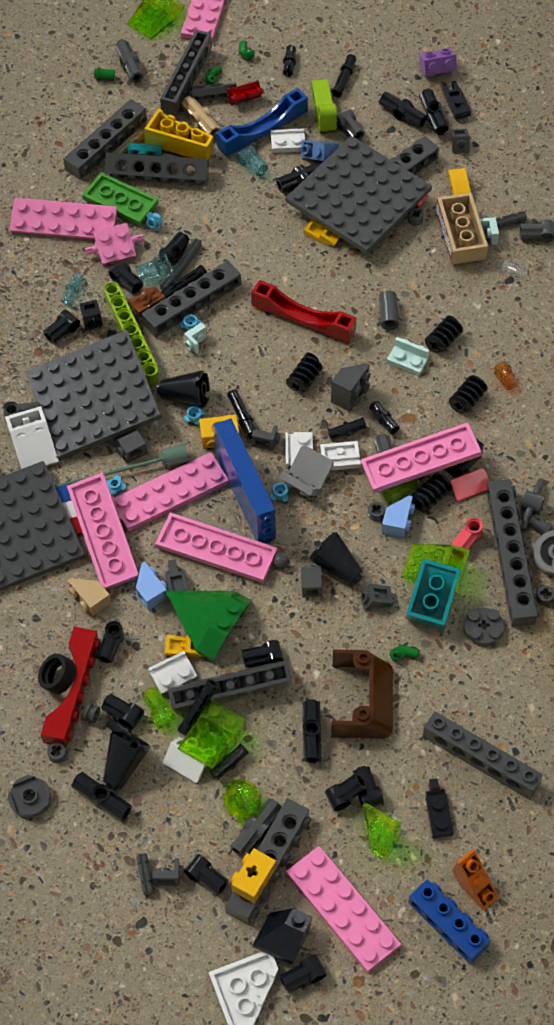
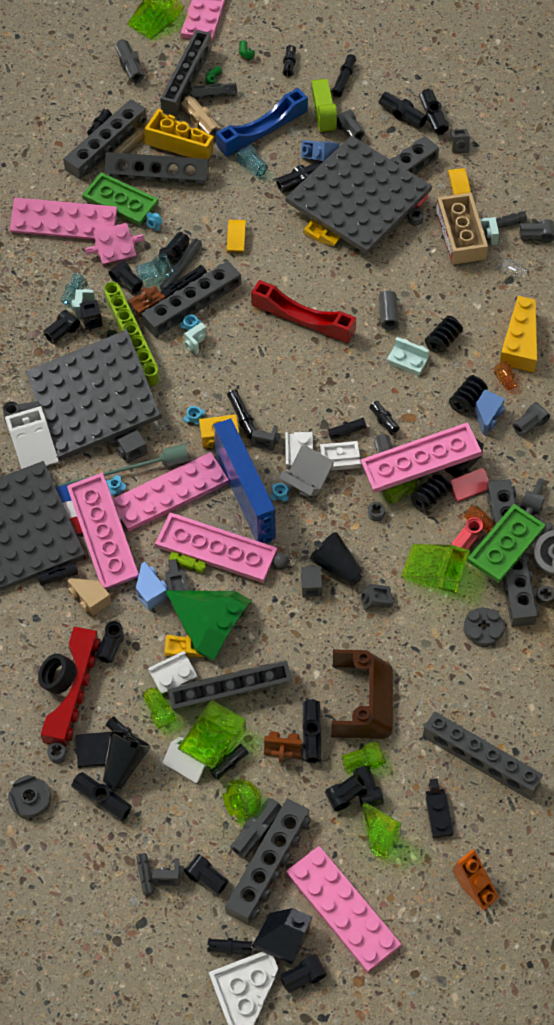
(57, 574): none -> black pin
(80, 297): none -> light aqua bracket
(91, 713): dark grey bush -> none
(92, 749): none -> black piece
(98, 121): none -> black pin
(104, 74): green pin -> none
(126, 713): black piece -> none
(146, 149): teal plate -> none
(186, 388): black cone -> none
(188, 562): none -> lime axle
(202, 700): black pin -> none
(229, 946): none -> black pin
(236, 236): none -> yellow slope
(244, 92): red hinge -> none
(252, 887): yellow brick -> none
(265, 654): black piece -> none
(282, 747): none -> dark orange hips
(287, 140): white plate -> none
(304, 373): black piece -> none
(350, 385): dark grey slope -> none
(369, 755): none -> clear neon green piece
(396, 518): light blue slope -> none
(402, 651): green arm -> none
(433, 594): teal slope -> none
(438, 62): medium lavender brick -> none
(449, 921): blue brick -> none
(456, 100): black hinge -> none
(476, 512): none -> clear orange cone
(488, 409): none -> medium blue slope
(506, 543): none -> bright green plate
(521, 340): none -> yellow wedge
(534, 416): none -> dark grey piece

